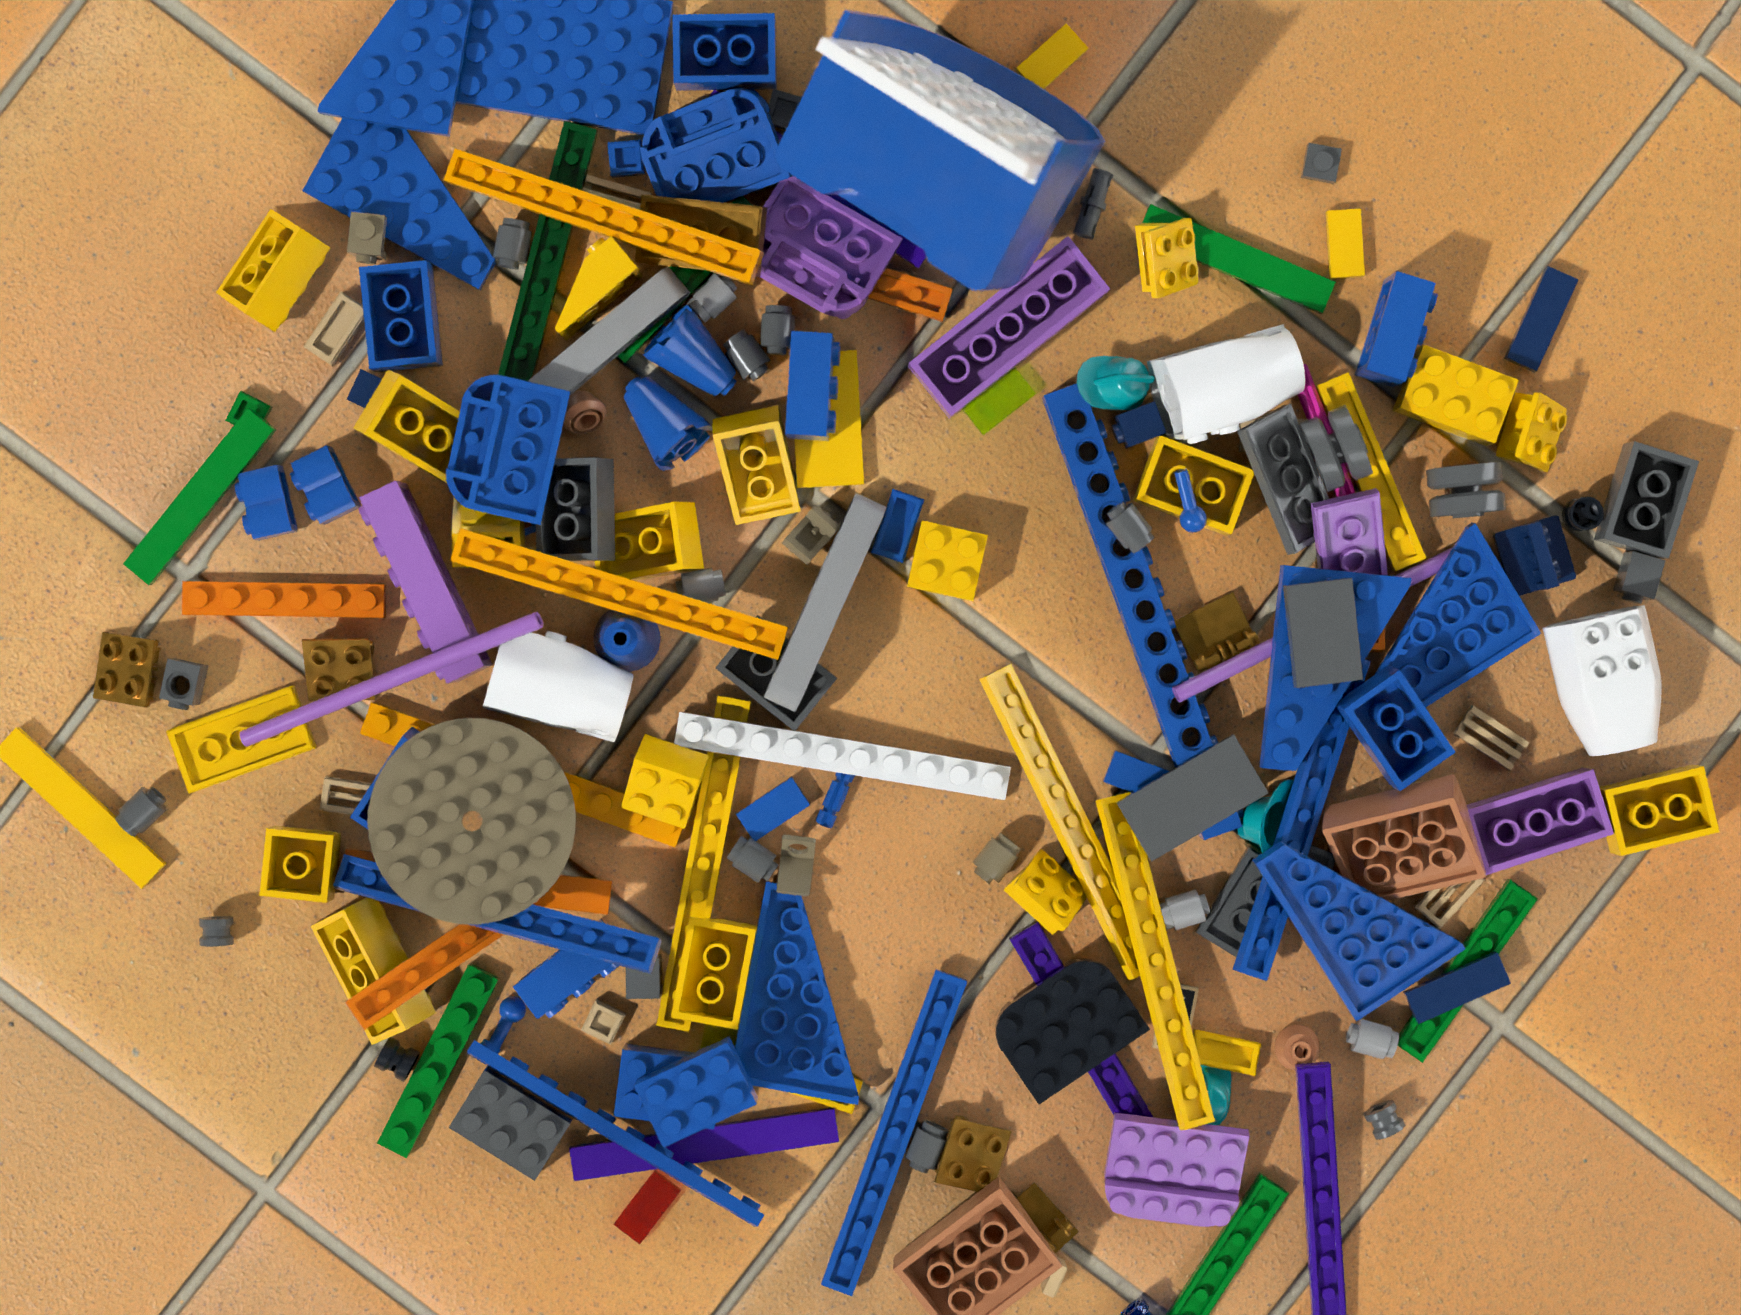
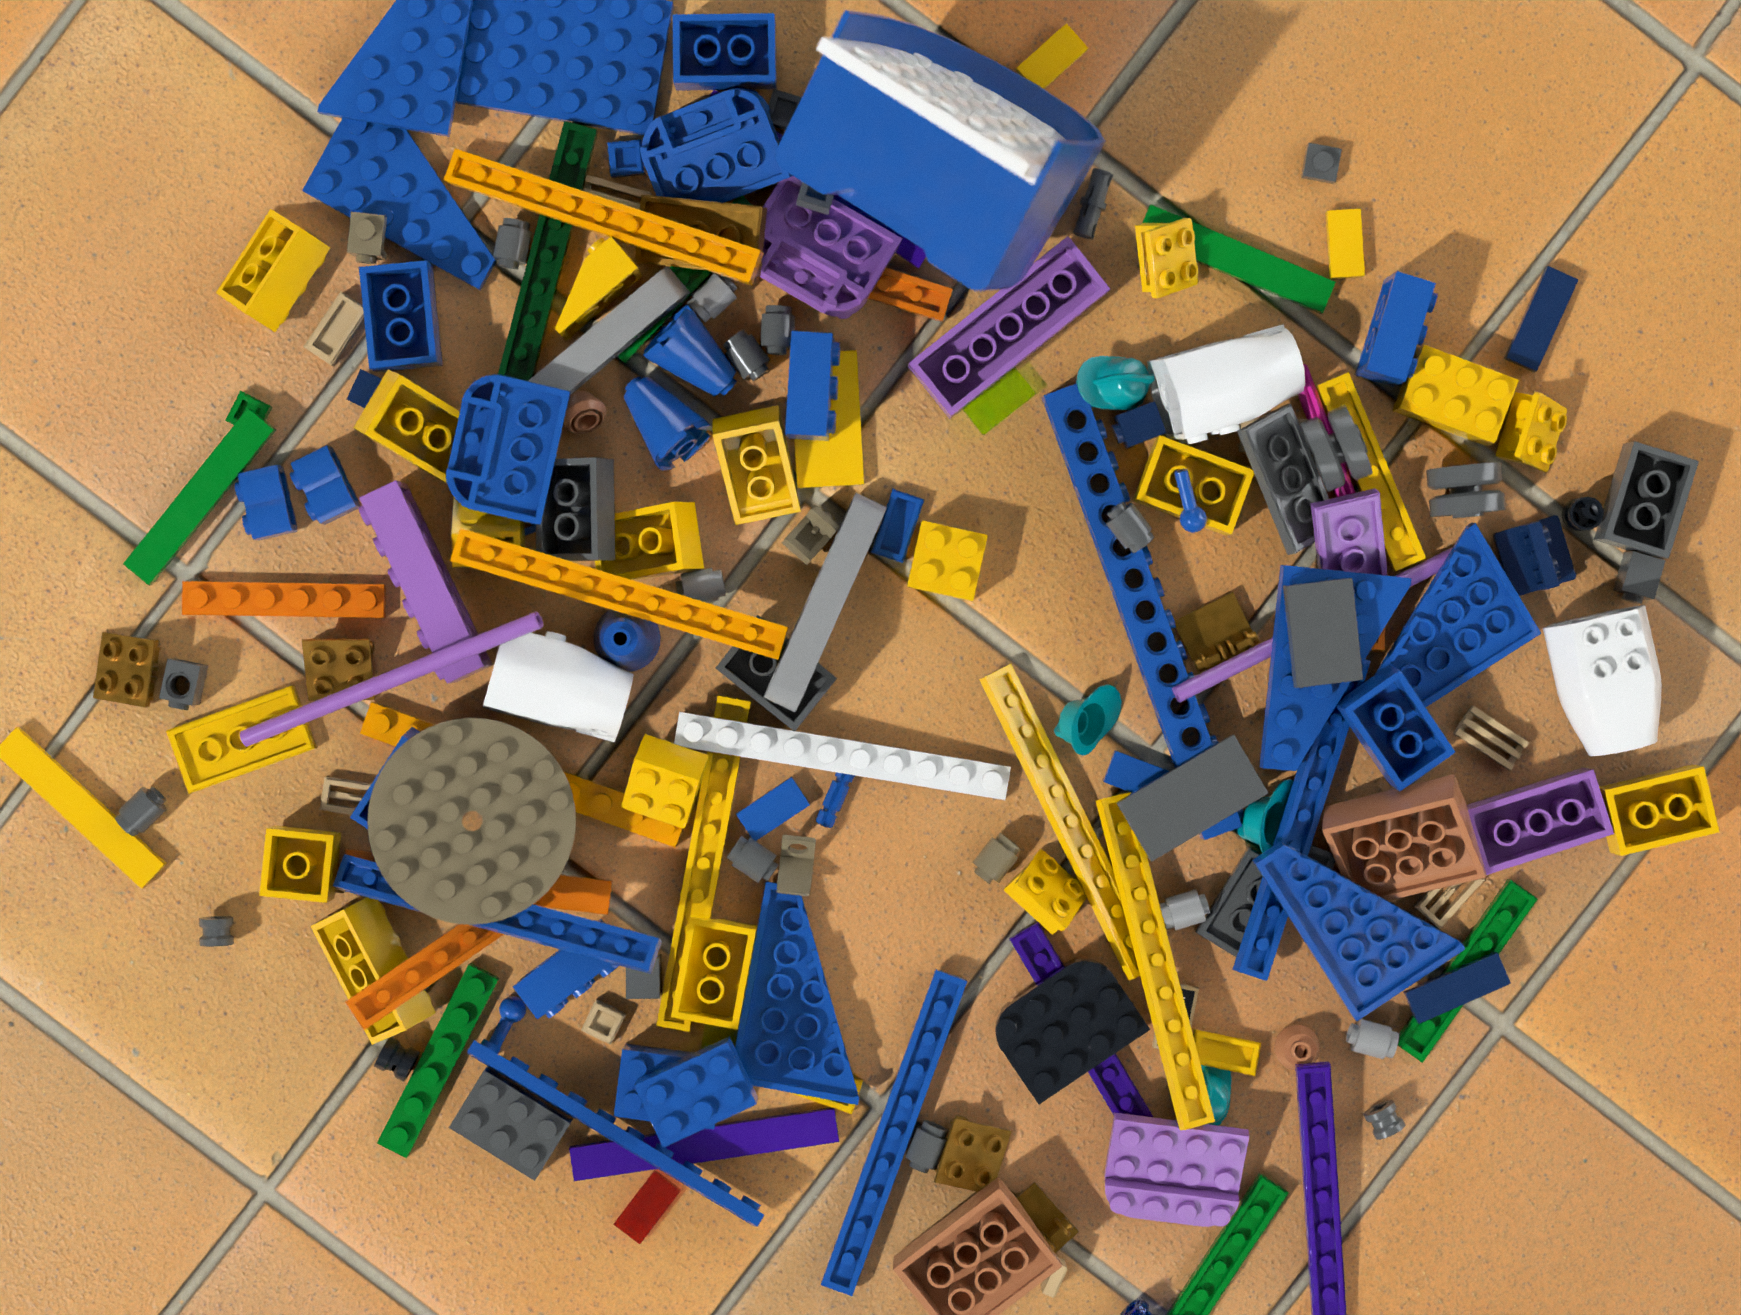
(813, 200): none -> dark grey plate
(1089, 719): none -> teal piece

